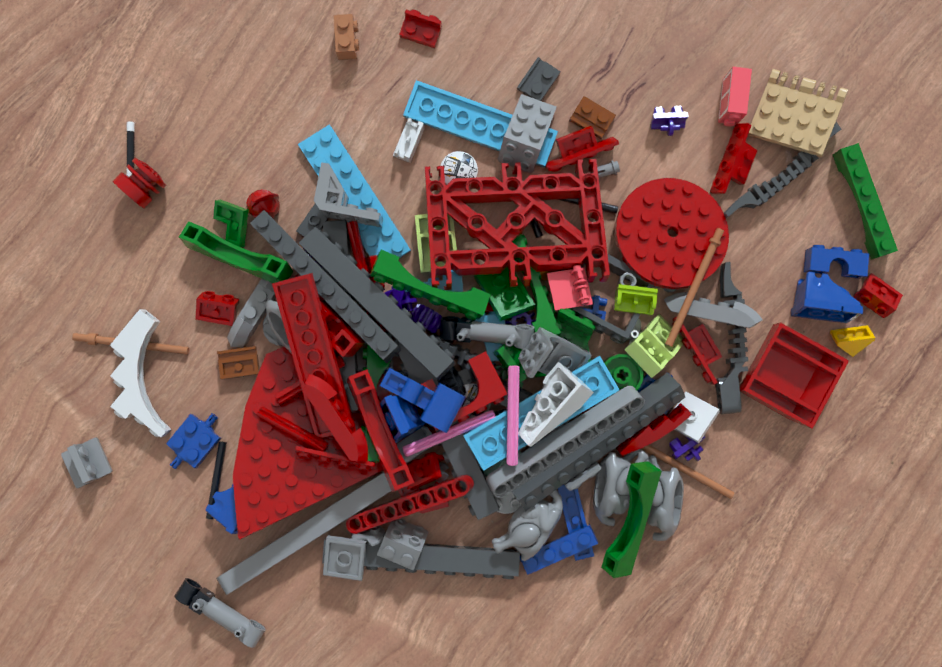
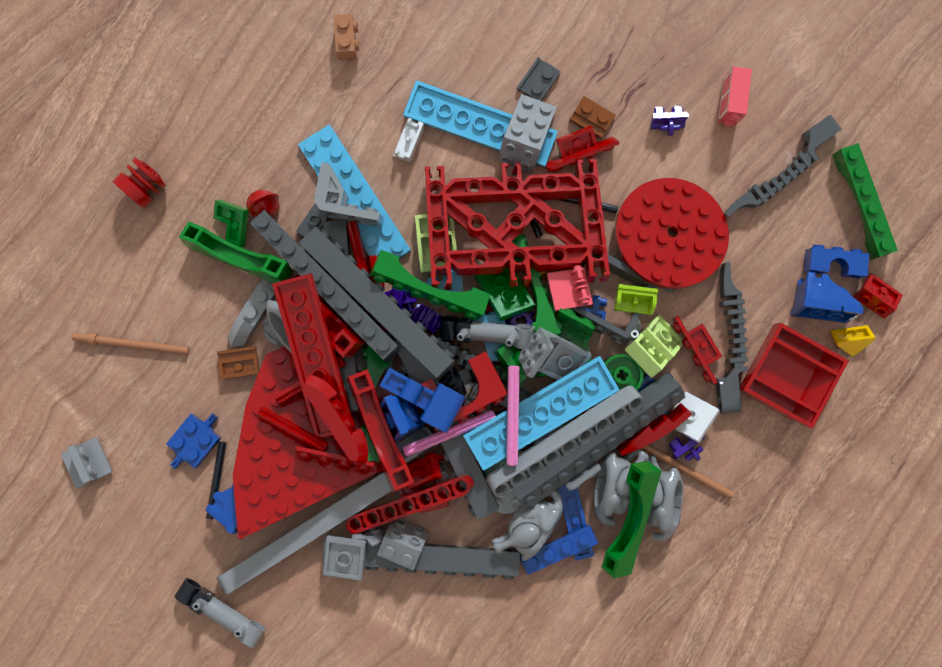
(129, 374): white arch -> none
(130, 145): black bar -> none
(216, 308): red bracket -> none
(421, 28): red bracket -> none
(459, 165): white dish -> none
(557, 401): white wedge -> none
(610, 168): light grey pin -> none
(630, 276): light grey axle -> none
(714, 242): nougat bar -> none
(736, 160): red bracket -> none
(739, 315): light grey brick -> none
(796, 116): tan hinge -> none

